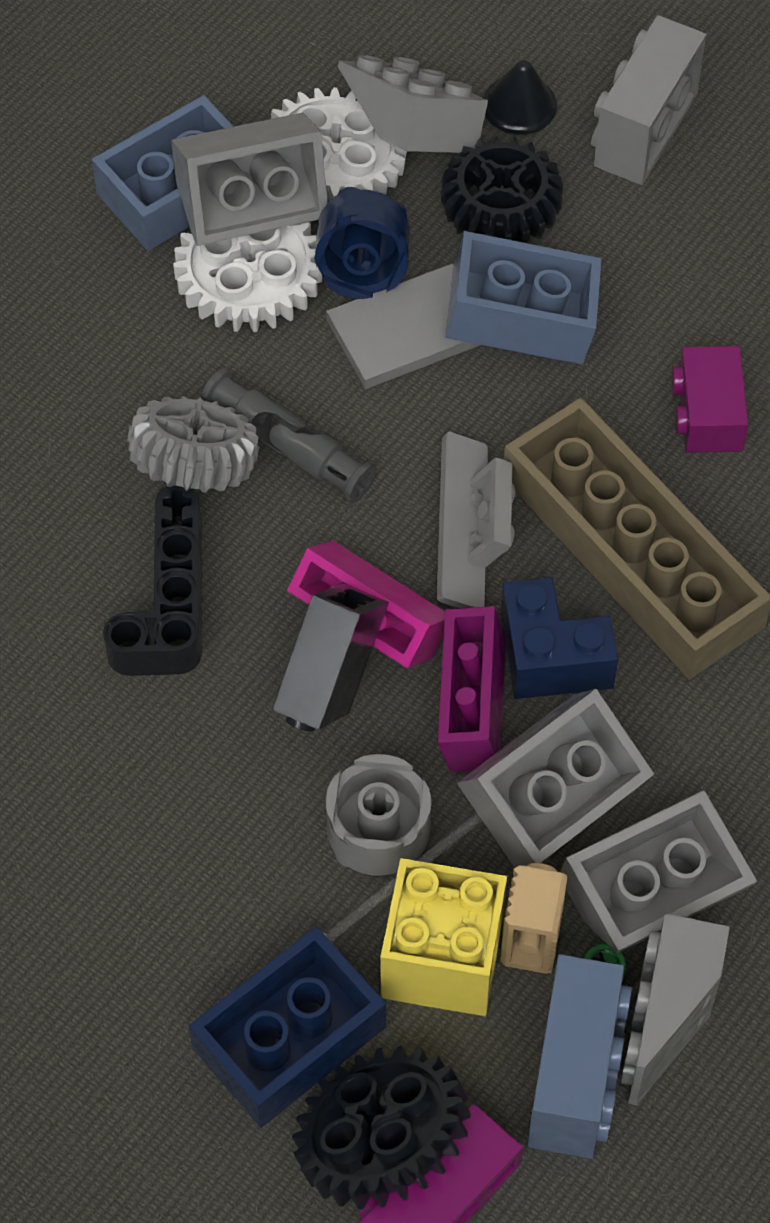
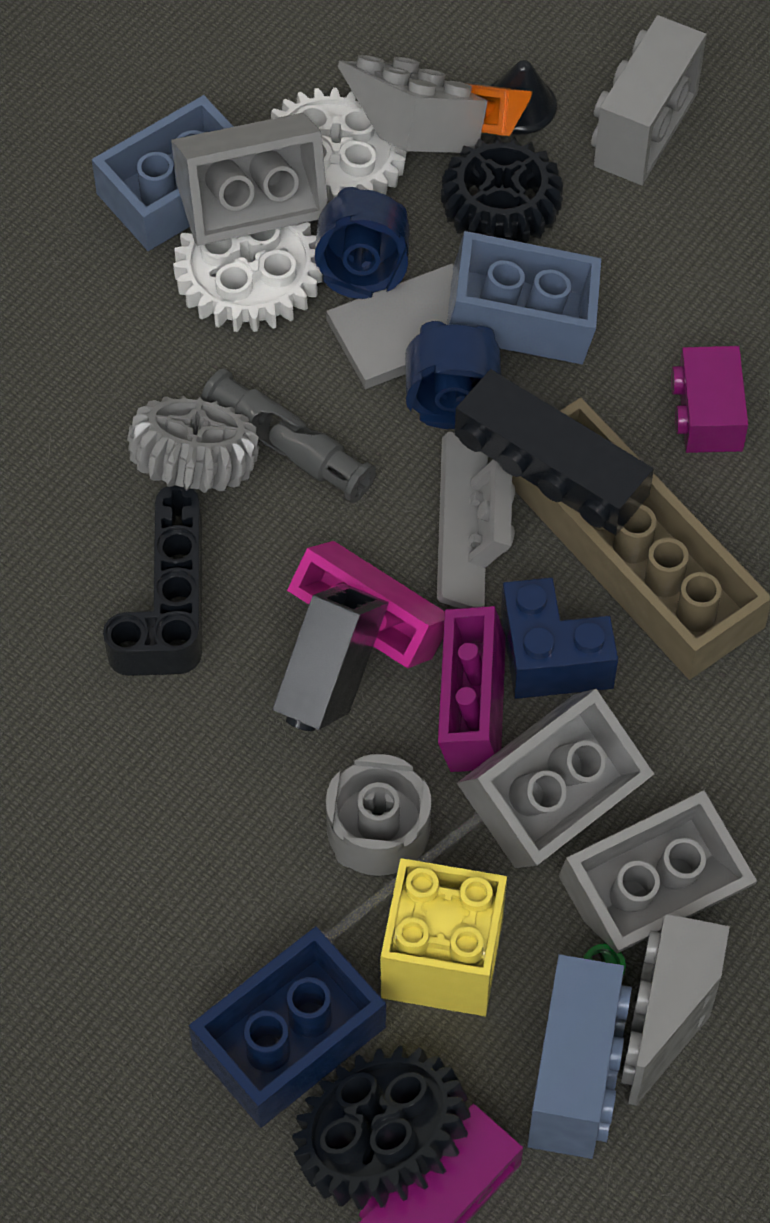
(445, 367): none -> dark blue brick
(503, 107): none -> orange slope
(533, 918): tan brick -> none
(553, 452): none -> black brick

